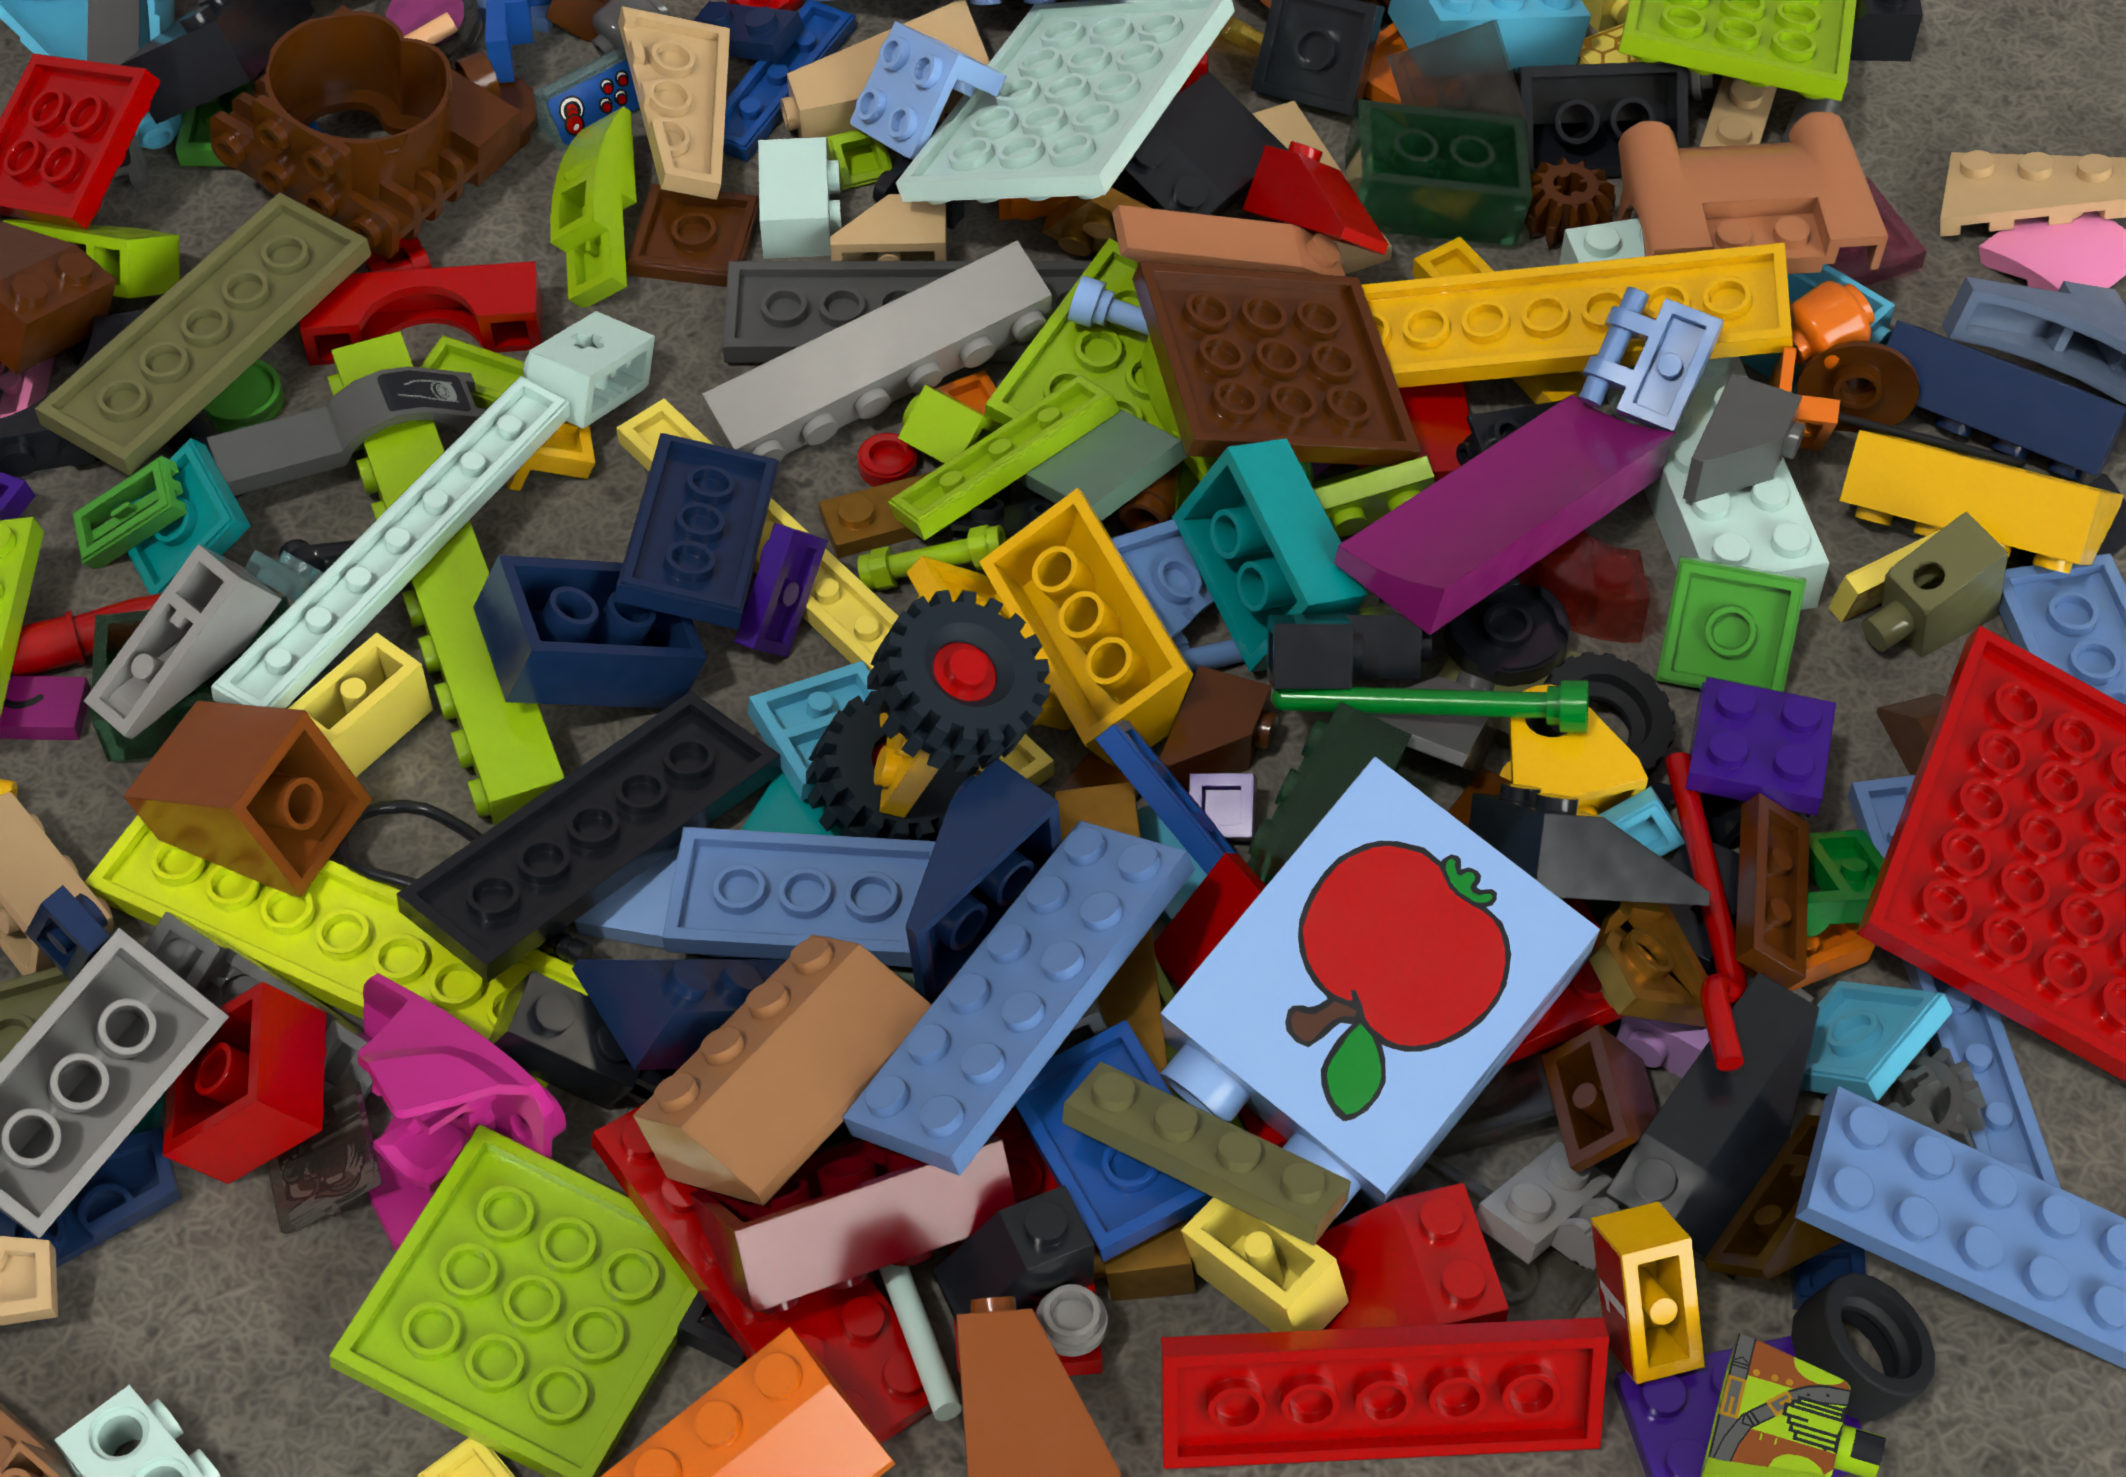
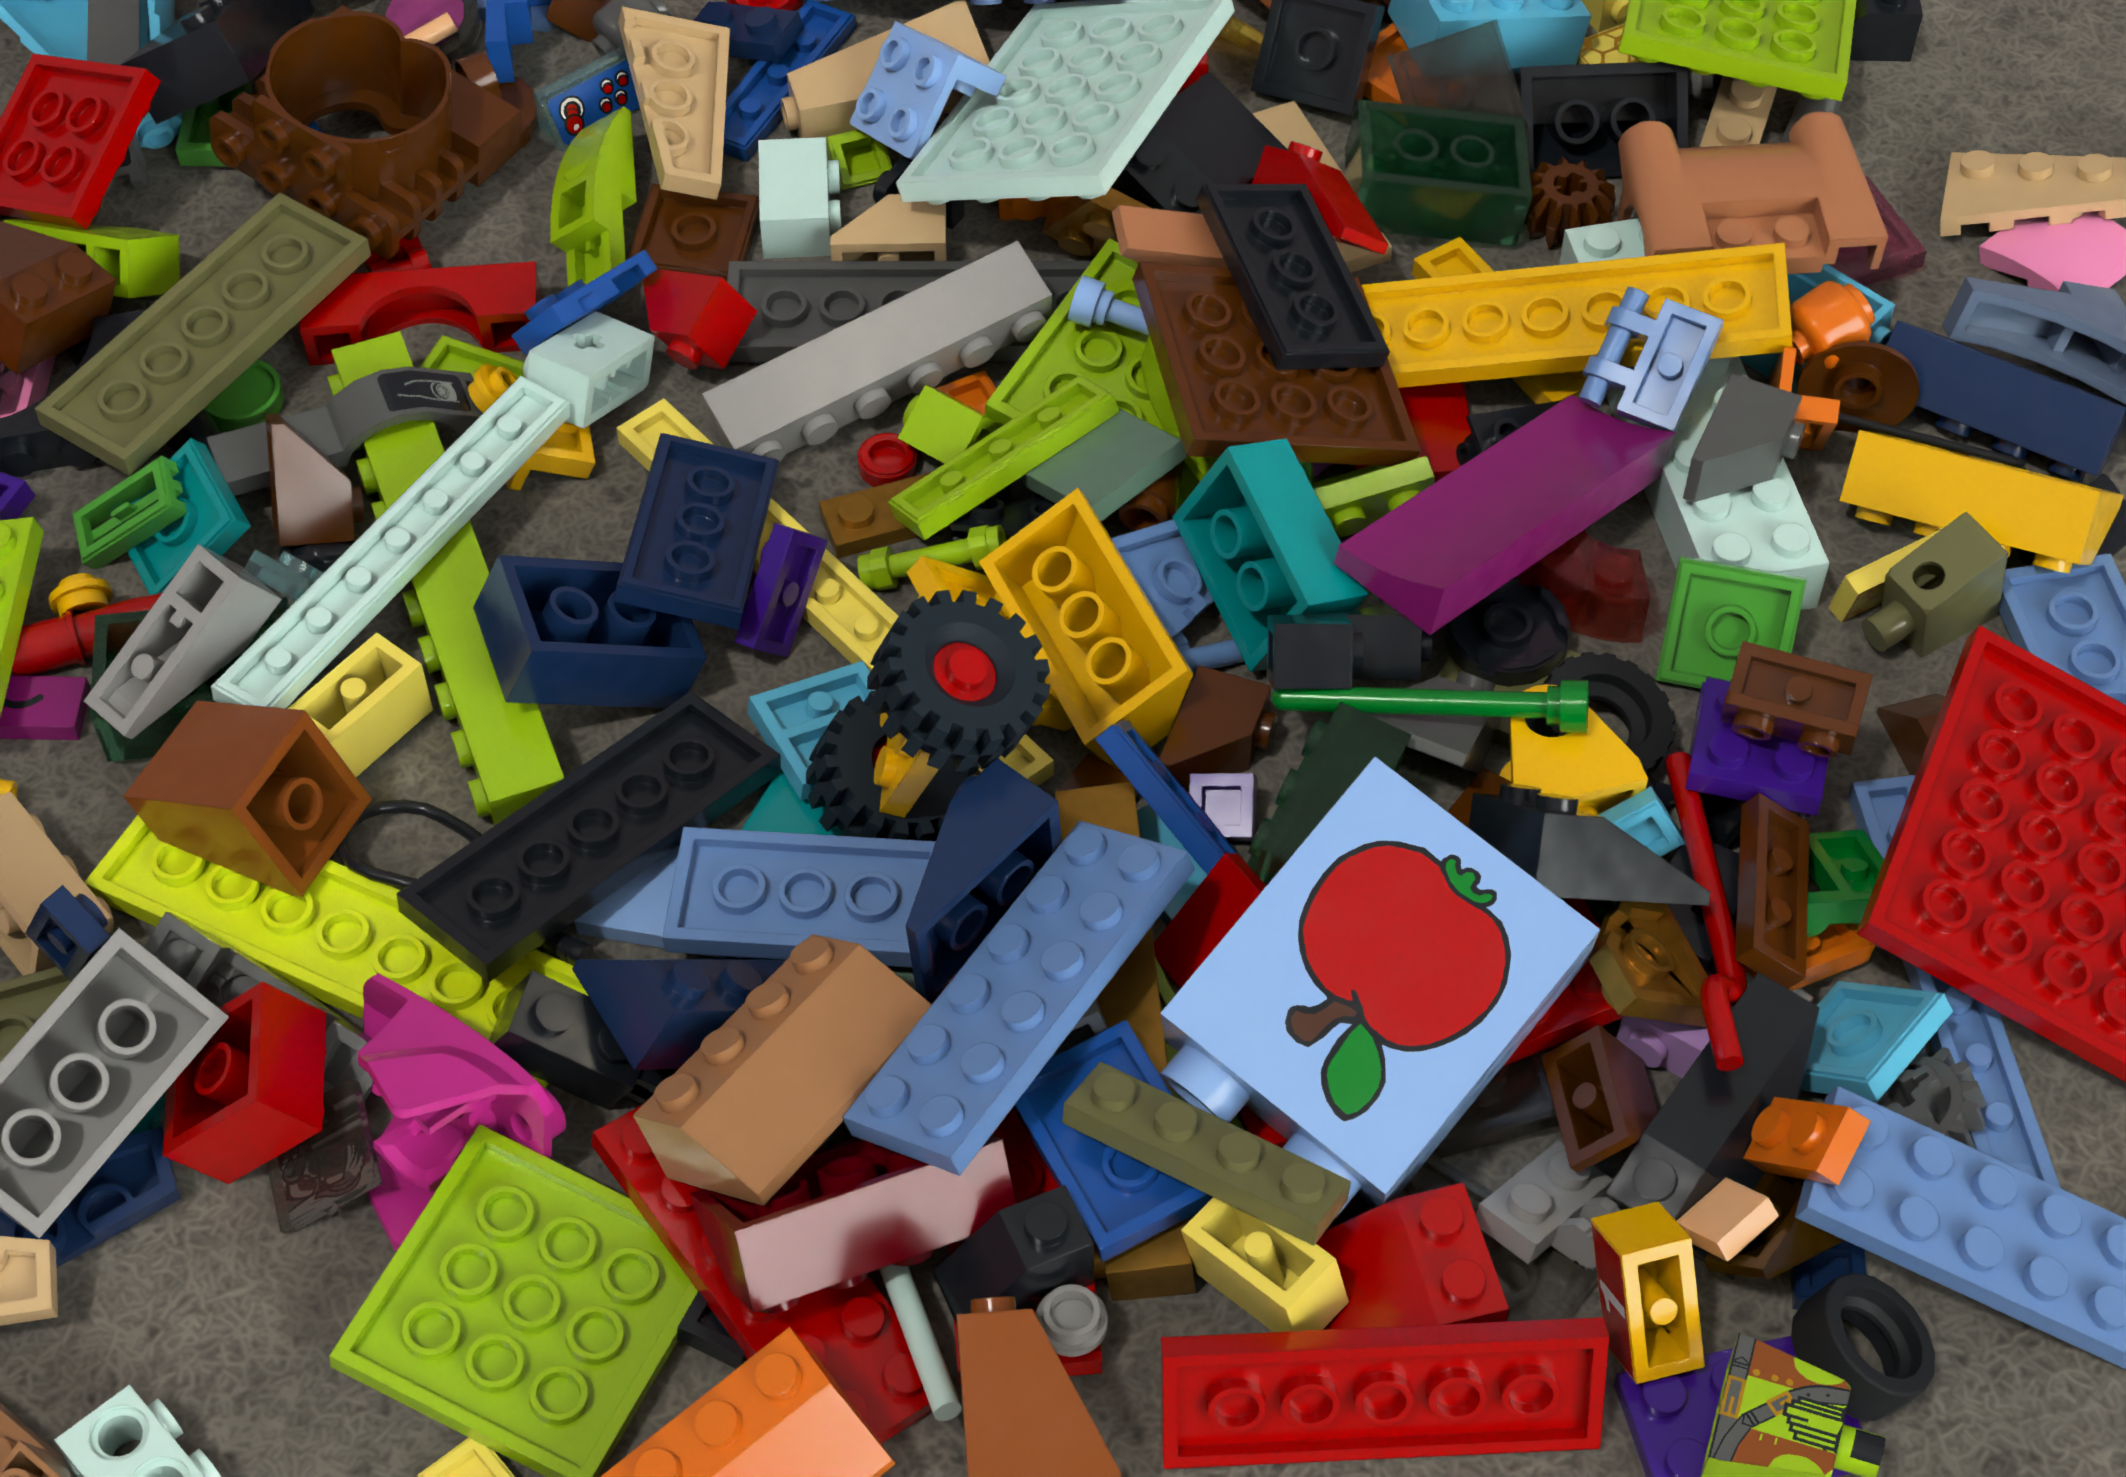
(80, 594): none -> yellow plate
(308, 490): none -> slope
(489, 385): none -> yellow plate
(580, 300): none -> blue wing
(696, 317): none -> red slope
(1292, 276): none -> black tile
(1728, 1219): none -> light nougat tile
(1795, 700): none -> reddish brown bracket
(1806, 1139): none -> orange plate

